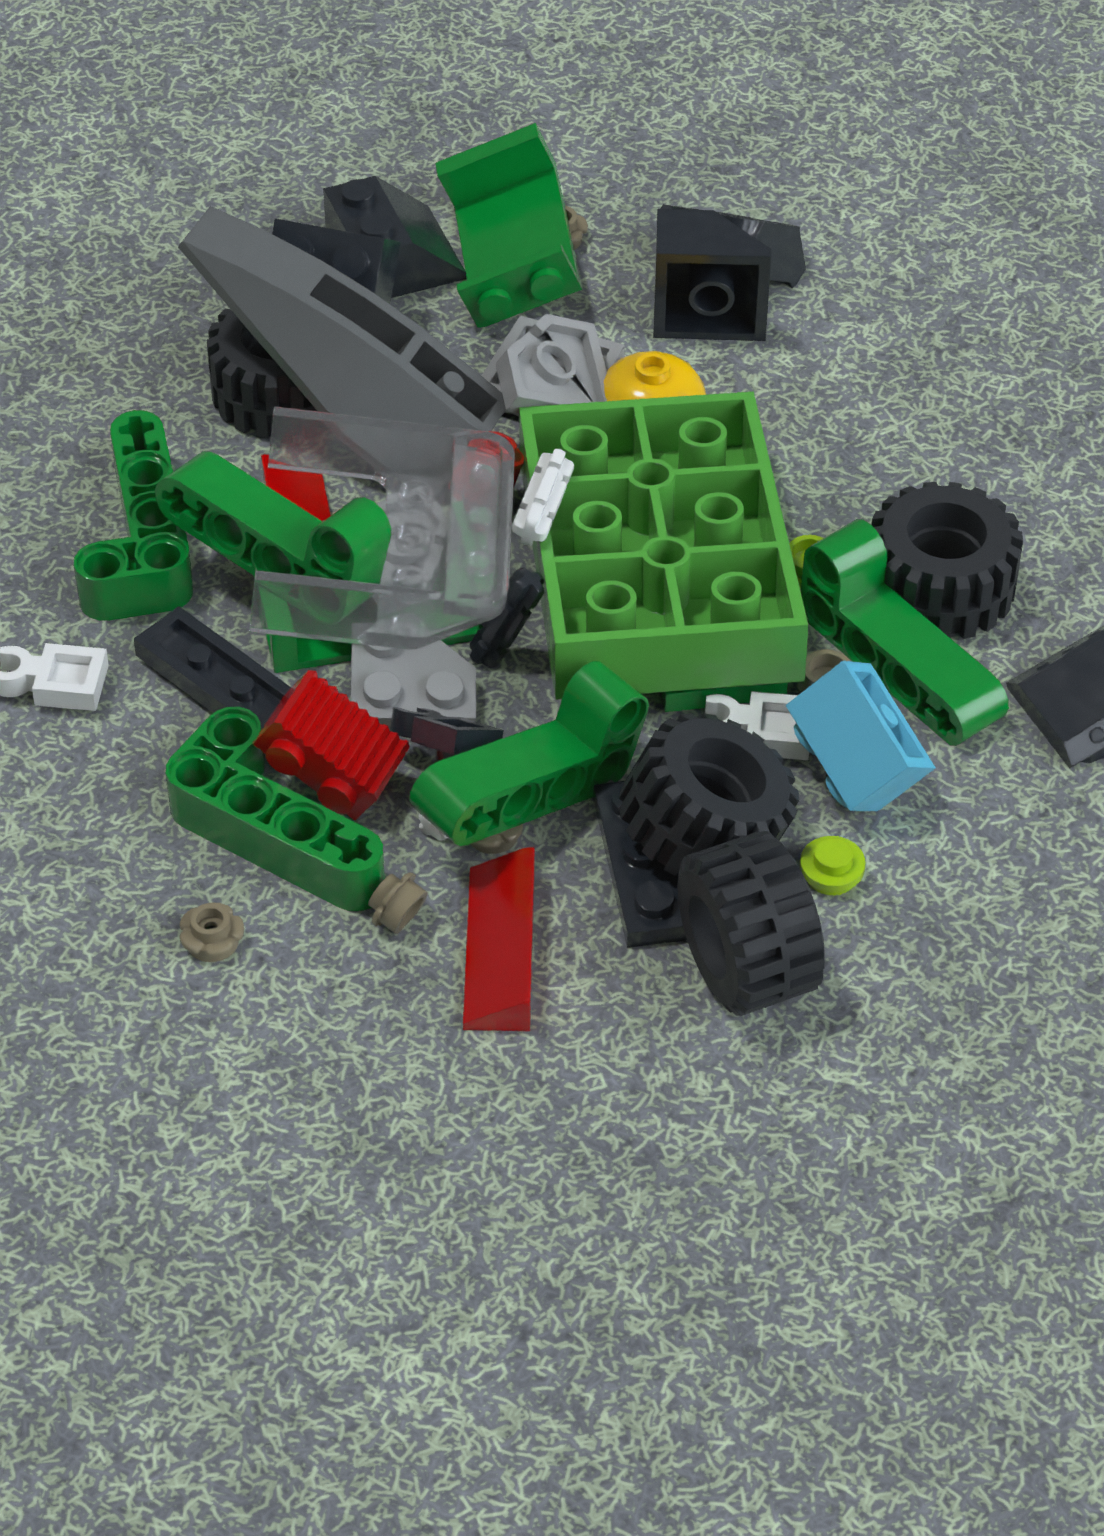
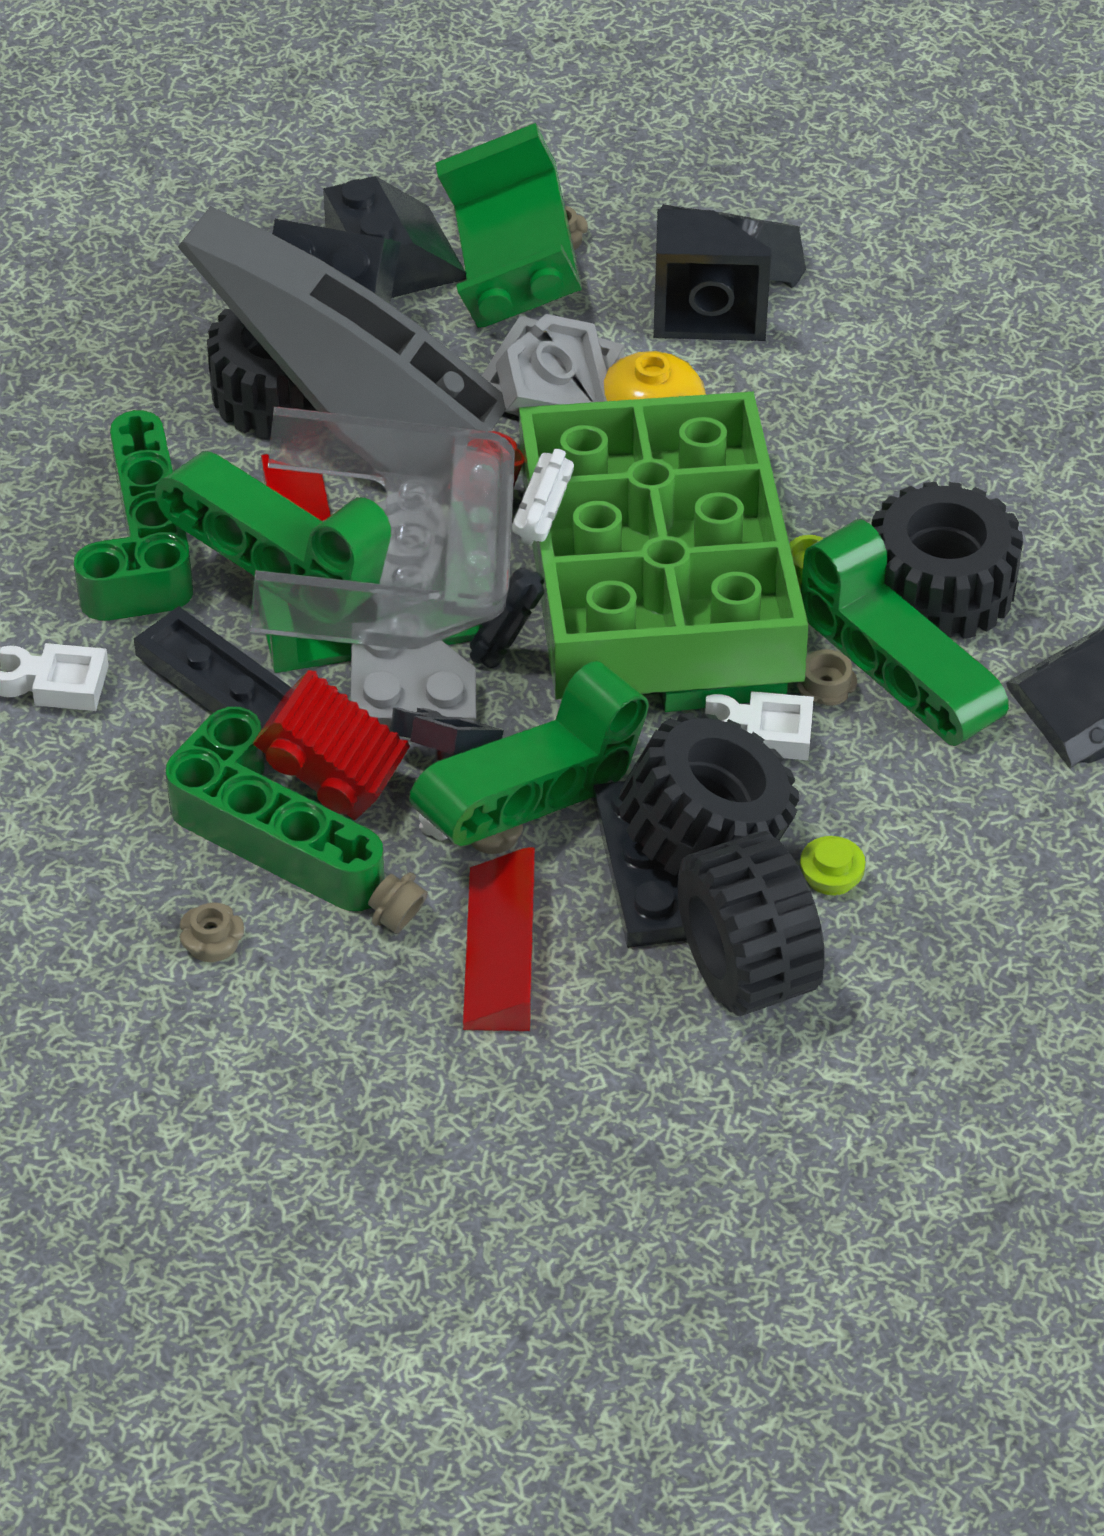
(859, 737): medium azure brick -> none

